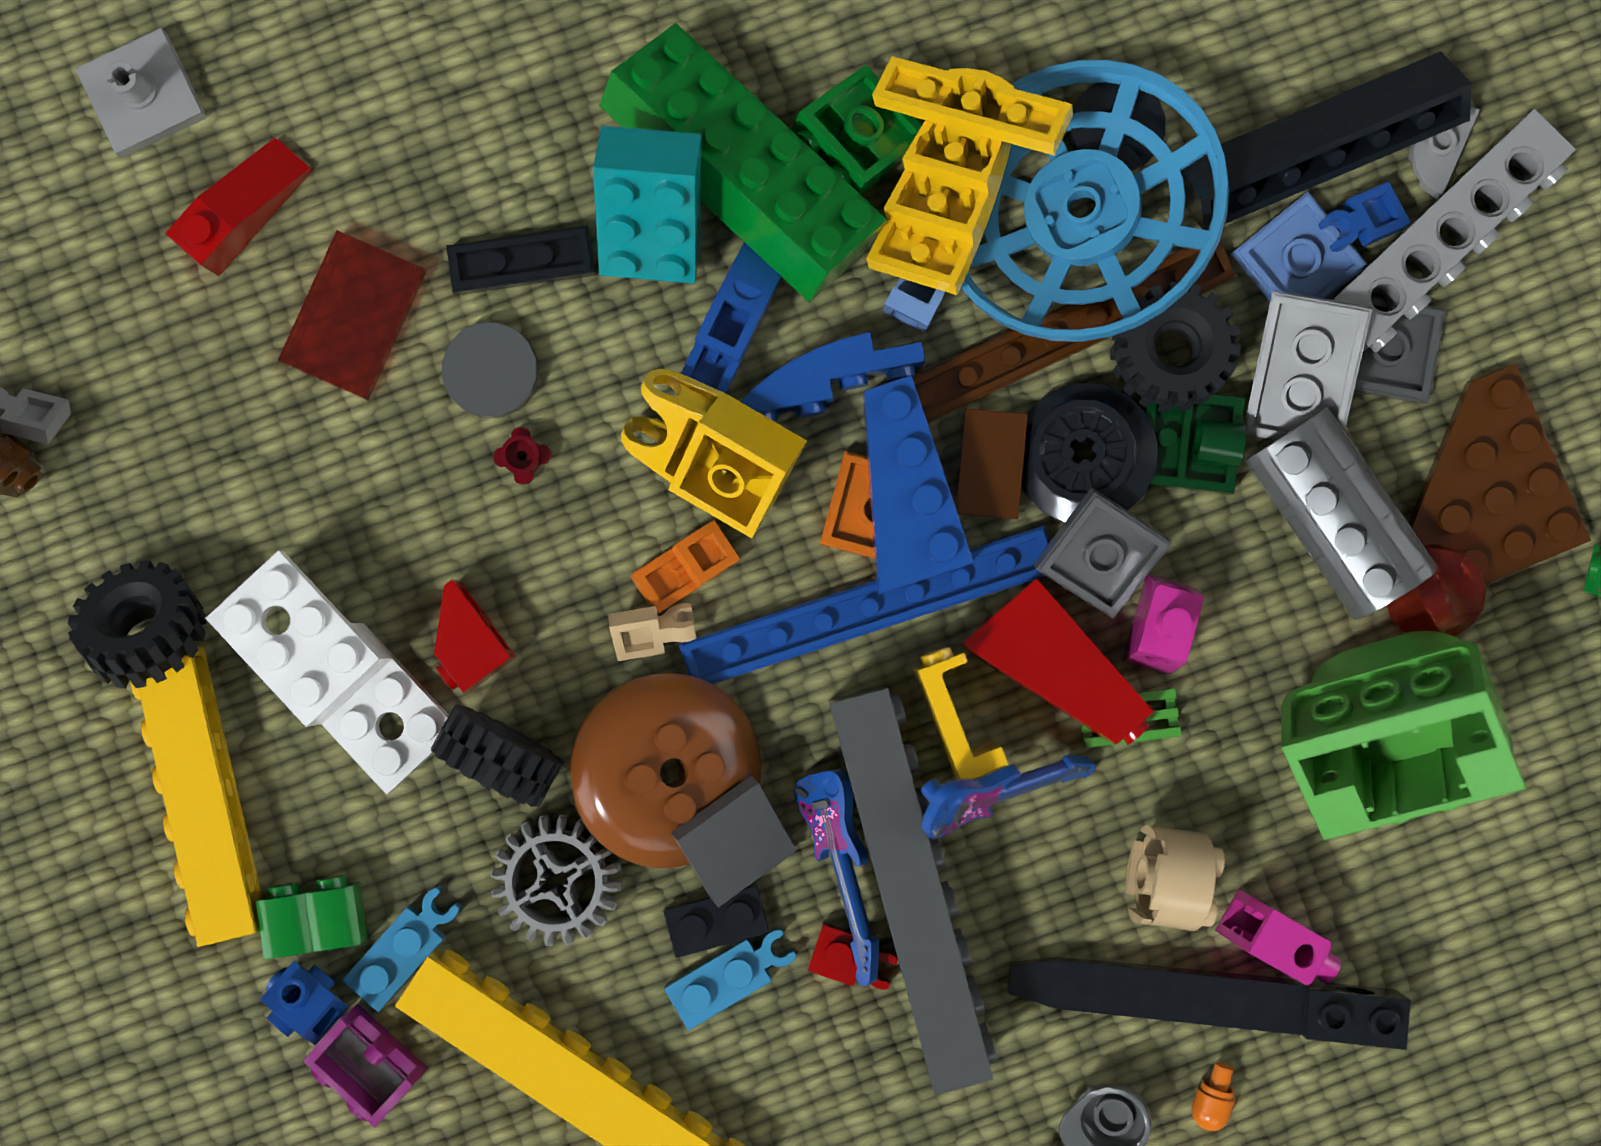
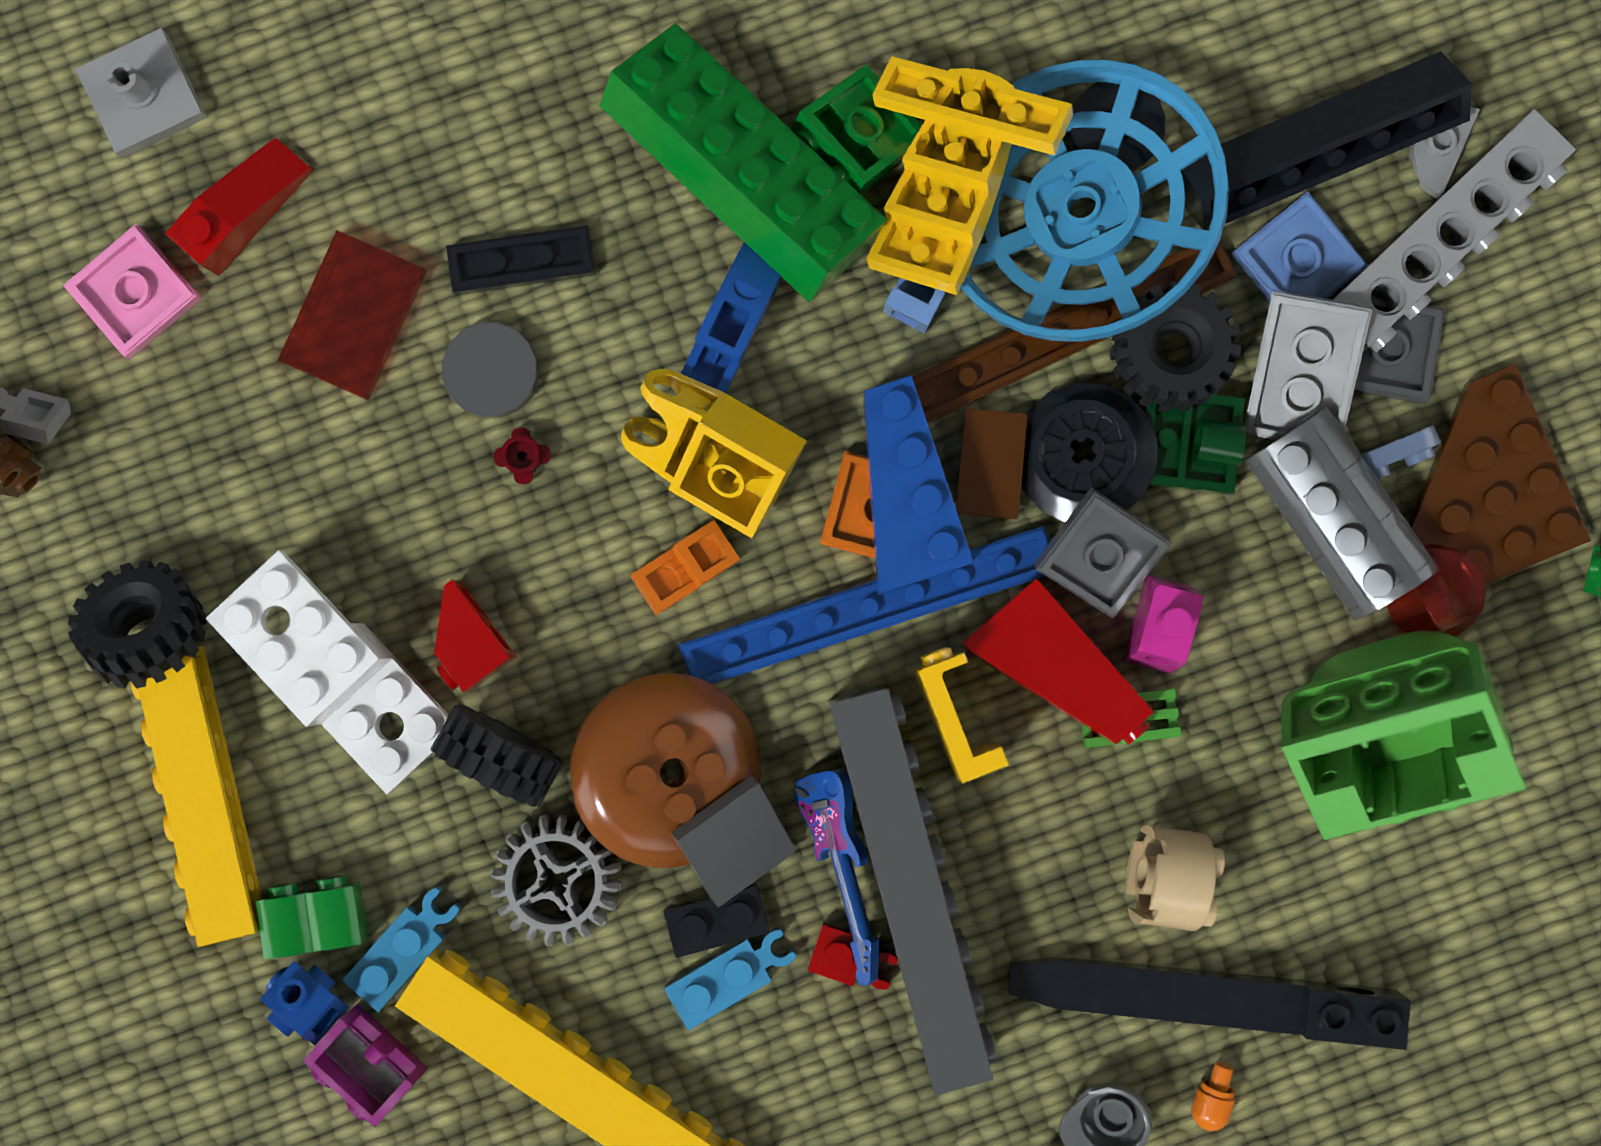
(132, 291): none -> bright pink tile
(643, 632): tan plate -> none
(648, 204): teal brick -> none
(807, 380): blue slope -> none
(971, 799): blue piece -> none
(1278, 940): dark pink torso -> none
(1367, 216): blue plate -> none
(1411, 448): none -> sand blue plate

